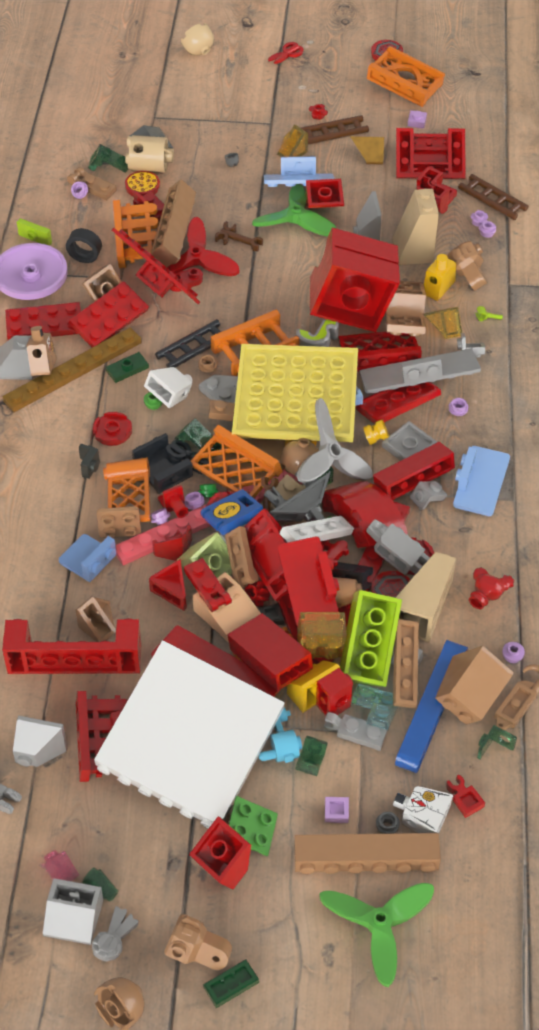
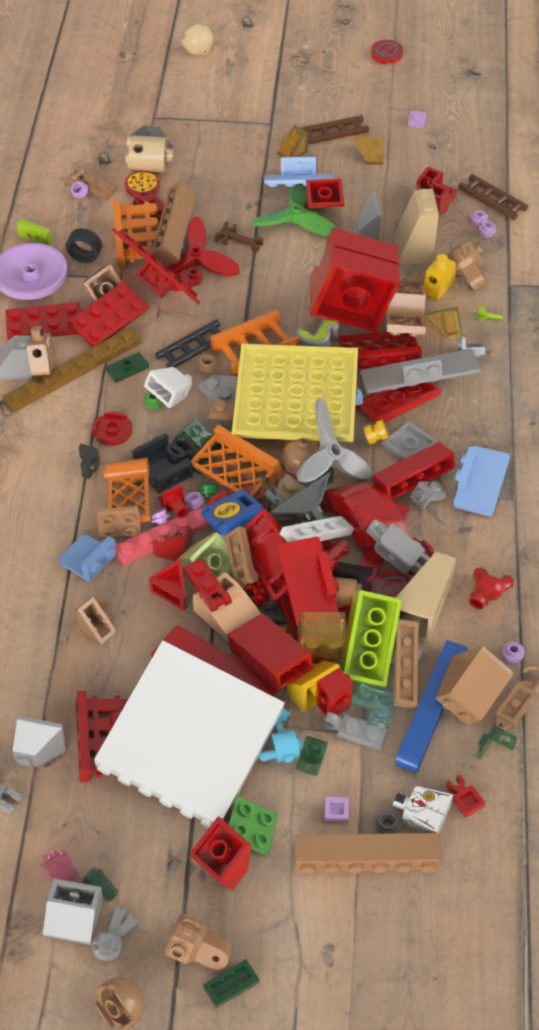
(78, 657): red plate -> none
(105, 154): clear green bracket -> none
(232, 159): dark grey hinge -> none
(290, 52): red piece -> none
(318, 111): red plate -> none
(380, 921): bright green piece -> none
(409, 89): orange fence -> none
(437, 151): red slope -> none
(458, 407): lavender plate -> none

